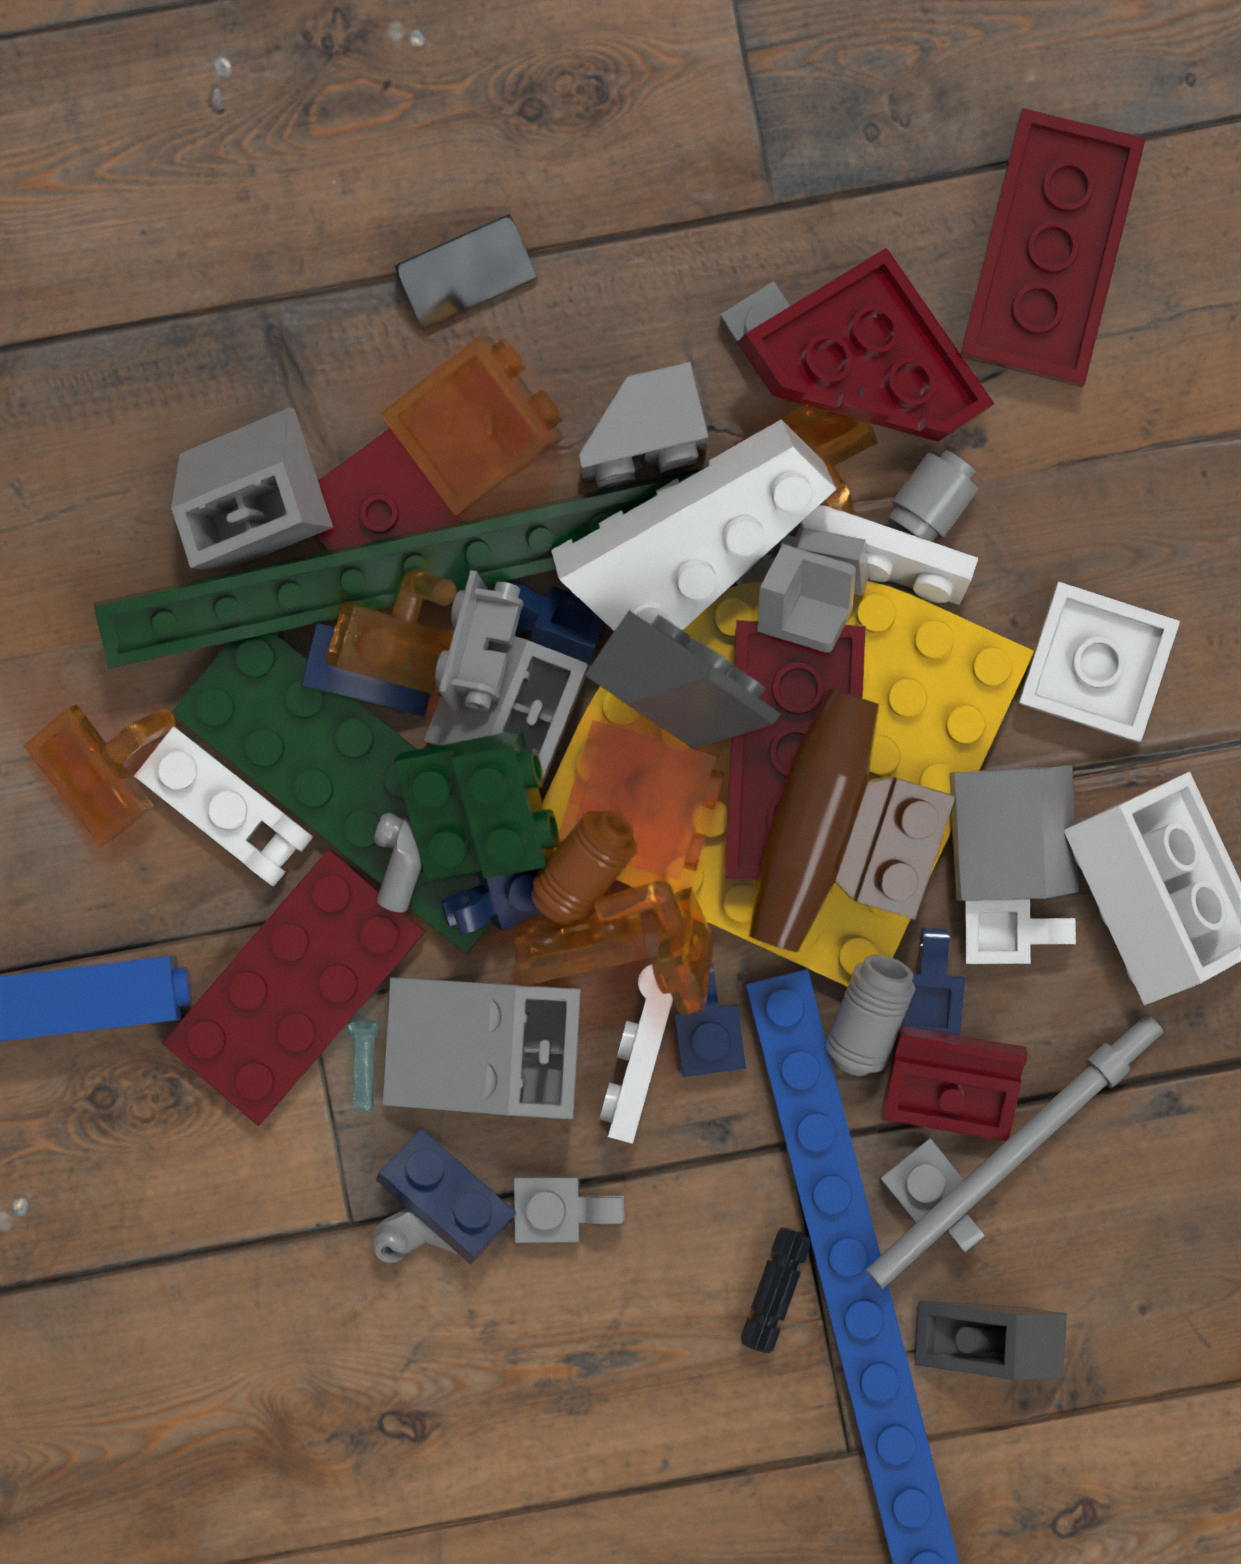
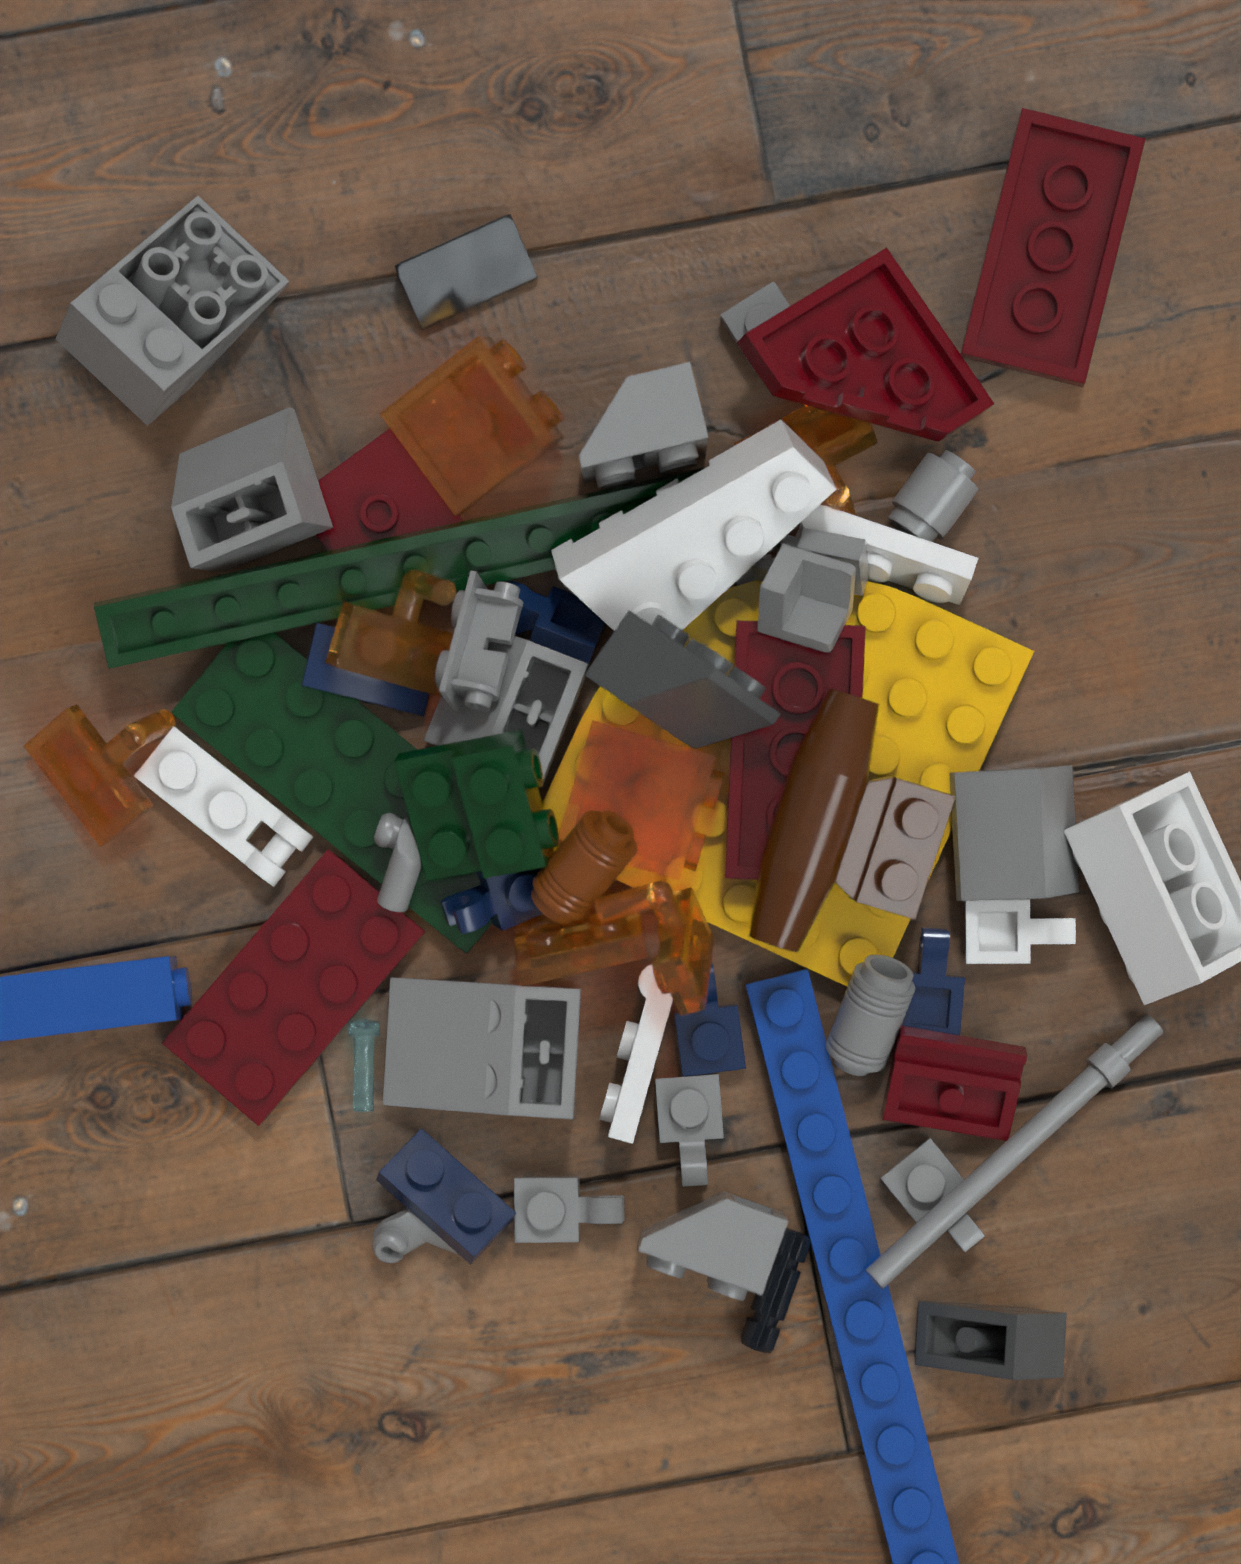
(169, 309): none -> light grey slope
(689, 1115): none -> light grey plate
(721, 1238): none -> light grey slope
(1098, 662): white plate -> none

